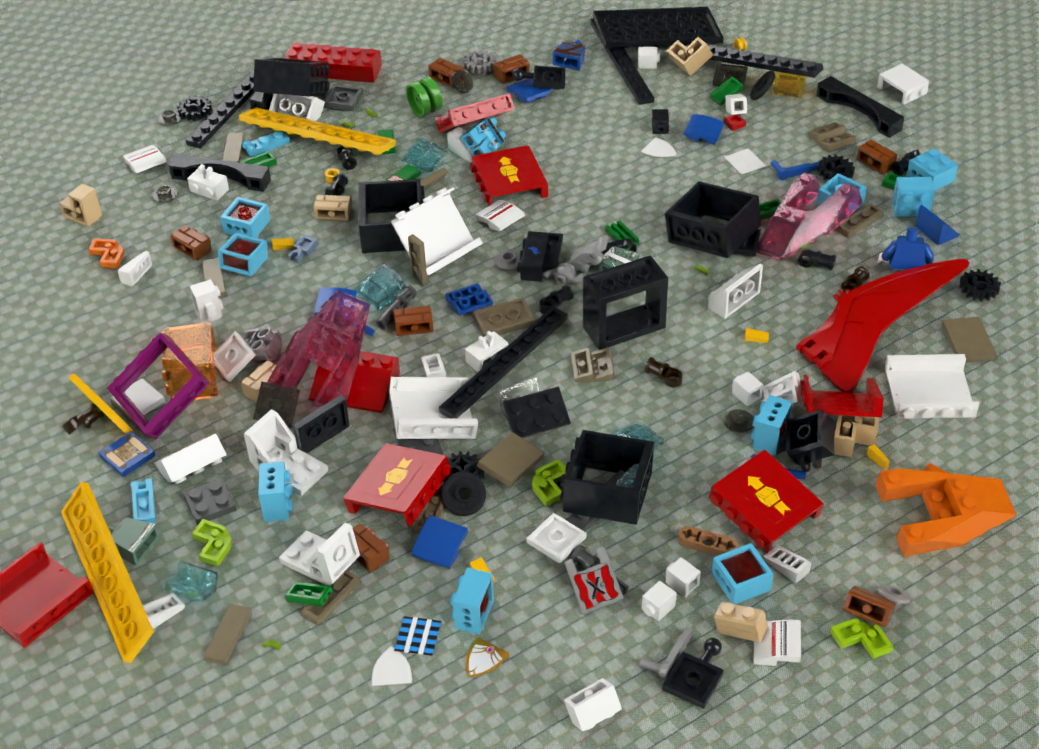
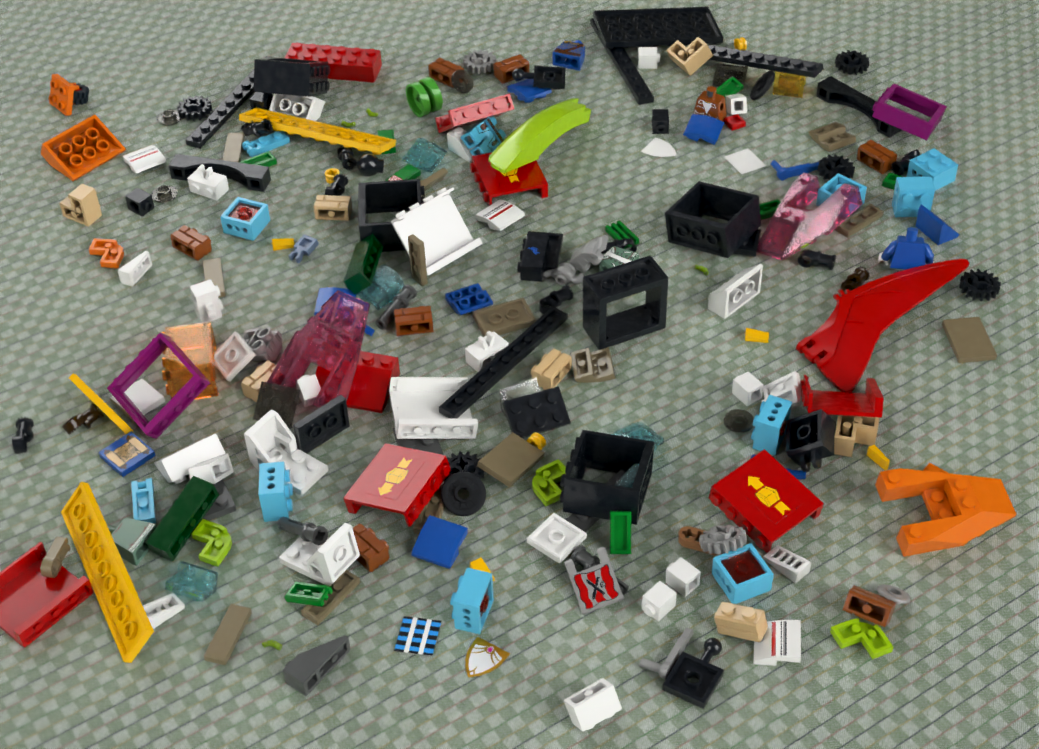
(23, 435): none -> black connector
(52, 561): none -> dark tan piece
(65, 94): none -> orange plate
(81, 148): none -> orange slope
(139, 202): none -> black brick
(182, 518): none -> dark green brick
(212, 469): none -> white slope
(243, 254): medium azure piece -> none
(257, 128): none -> black connector
(306, 531): none -> dark grey pin
(309, 389): none -> white brick
(313, 665): none -> dark grey slope
(343, 97): dark grey plate -> none
(363, 264): none -> dark green brick
(370, 165): none -> black piece
(391, 669): white sticker -> none
(436, 368): white slope -> none
(502, 263): light grey piece -> none
(537, 133): none -> lime slope
(537, 440): none -> yellow bush
(552, 369): none -> tan brick
(620, 532): none -> green tile
(664, 372): dark brown connector -> none
(711, 104): none -> dark orange torso
(722, 539): none -> light grey gear
(852, 62): none -> black gear
(905, 120): none -> magenta window
(906, 80): white panel -> none
(929, 386): white panel -> none

